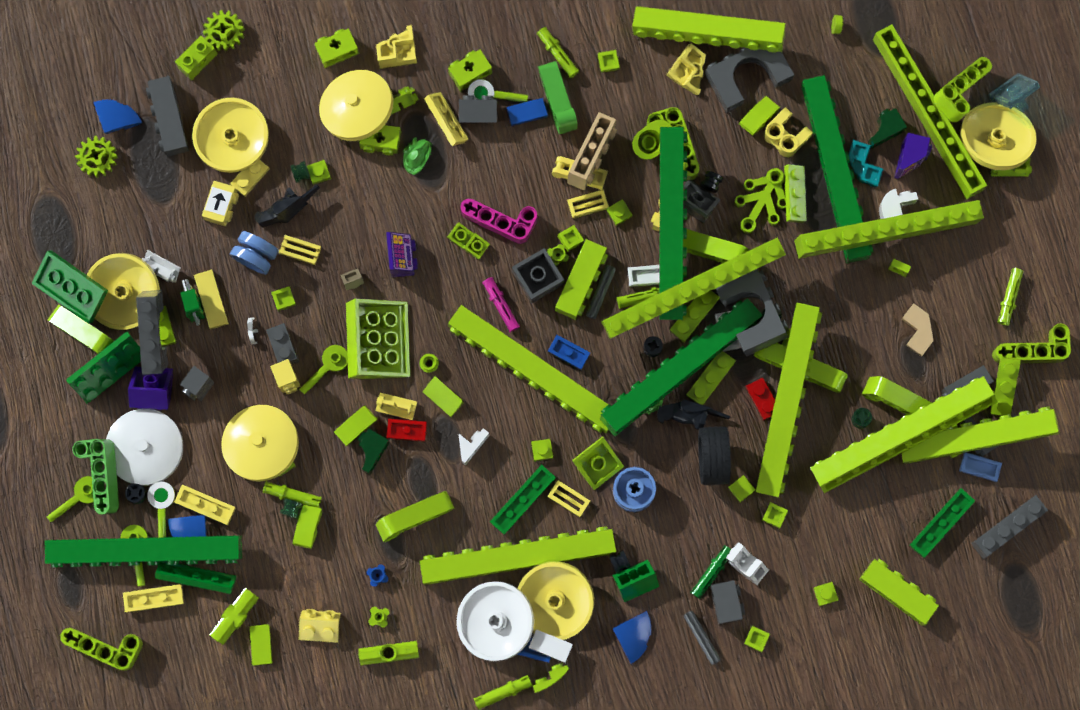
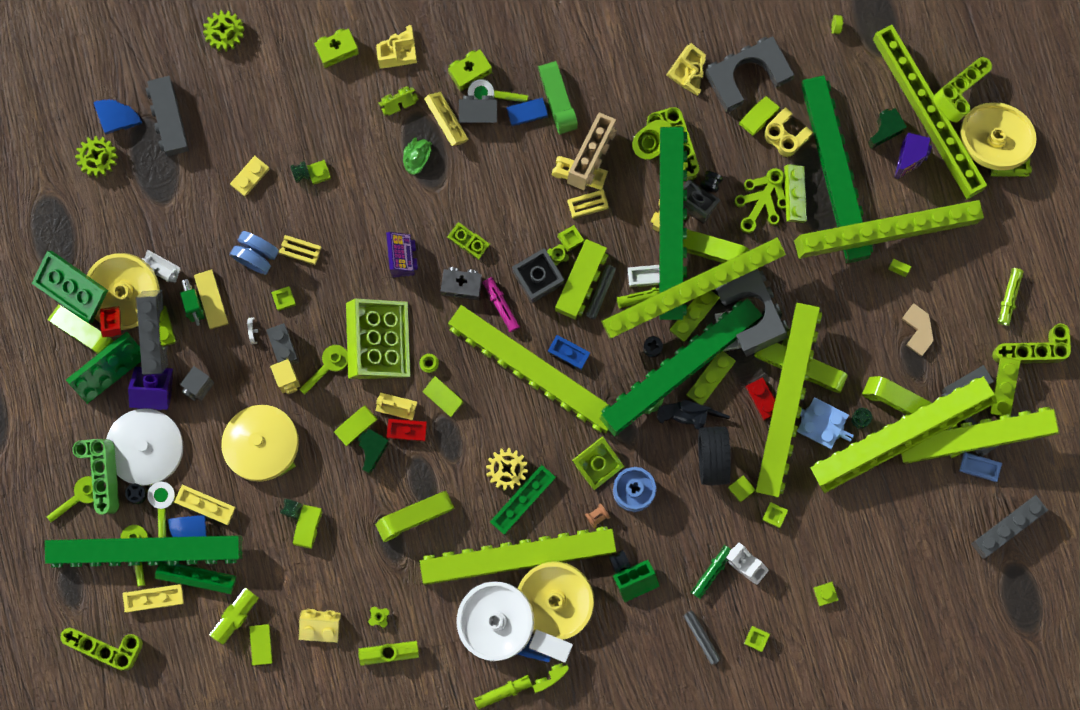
(110, 321): none -> red plate
(196, 57): lime brick -> none
(220, 203): brick -> none
(230, 135): light yellow dish -> none
(285, 208): black animal -> none
(288, 493): lime pin -> none
(352, 279): dark tan plate -> none
(356, 105): light yellow dish -> none
(376, 580): blue plate -> none
(389, 144): lime brick -> none
(469, 449): white slope -> none
(470, 288): none -> flat silver brick
(497, 217): dark pink beam -> none
(513, 463): none -> light yellow gear
(542, 450): lime plate -> none
(553, 46): lime pin -> none
(563, 504): light yellow tile -> none
(603, 515): none -> nougat bush
(608, 61): lime plate -> none
(619, 212): lime plate -> none
(634, 636): blue brick -> none
(709, 29): lime brick -> none
(726, 602): dark grey brick -> none
(823, 423): none -> light blue plate
(864, 172): teal tile -> none
(892, 203): white brick -> none
(899, 592): lime brick -> none
(942, 523): green plate -> none
(1014, 92): clear light blue tile -> none

